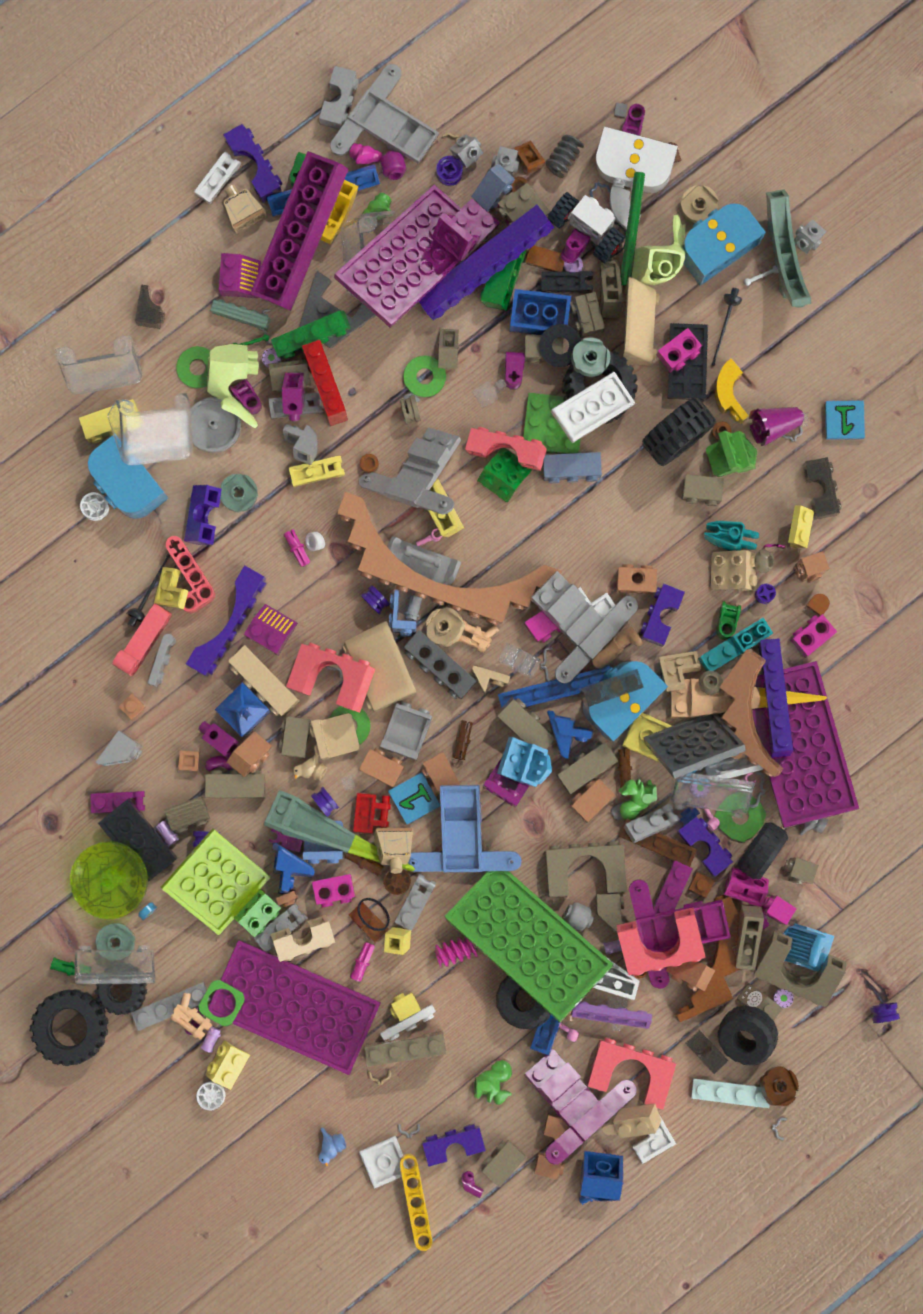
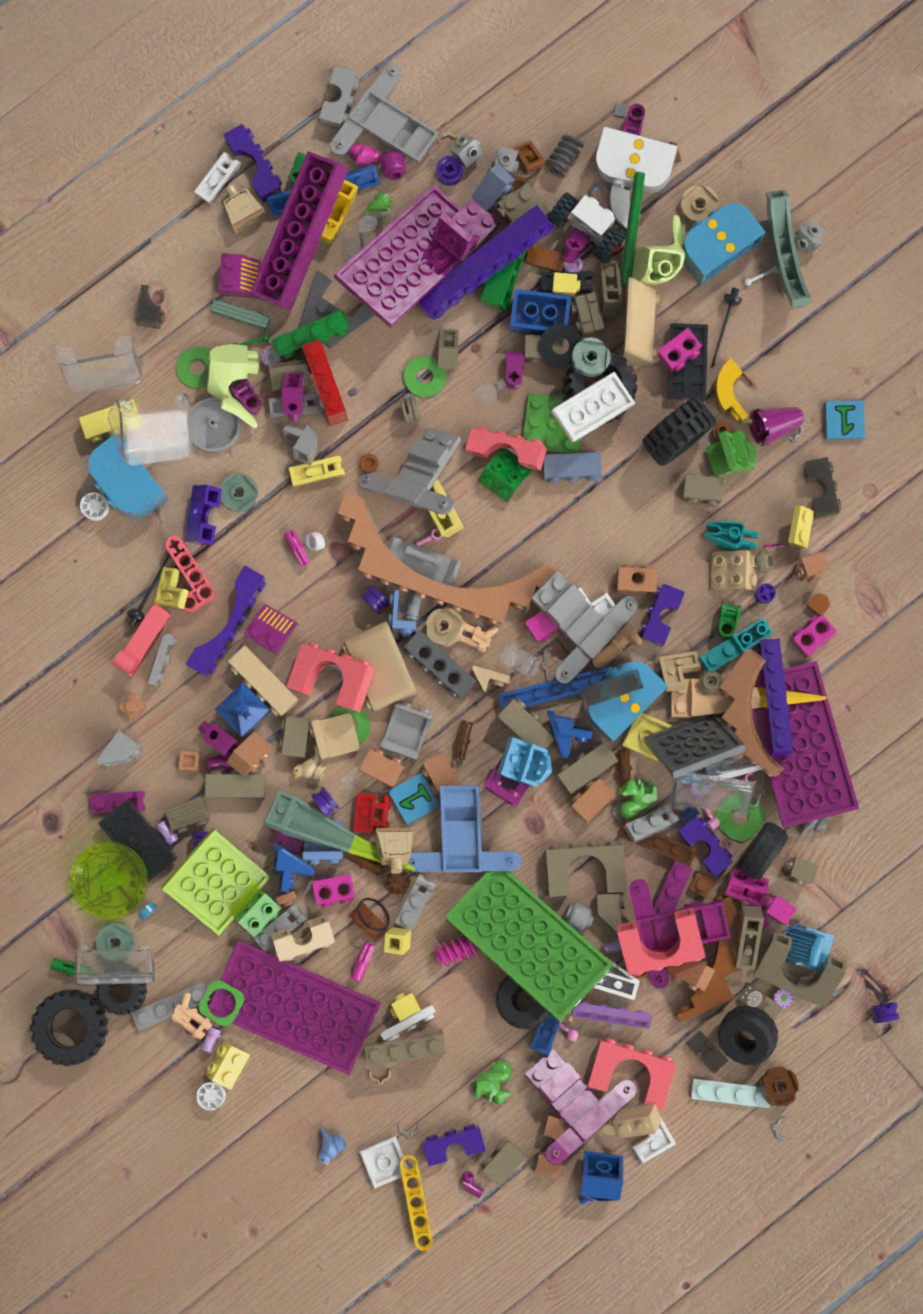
(565, 284): none -> light yellow brick

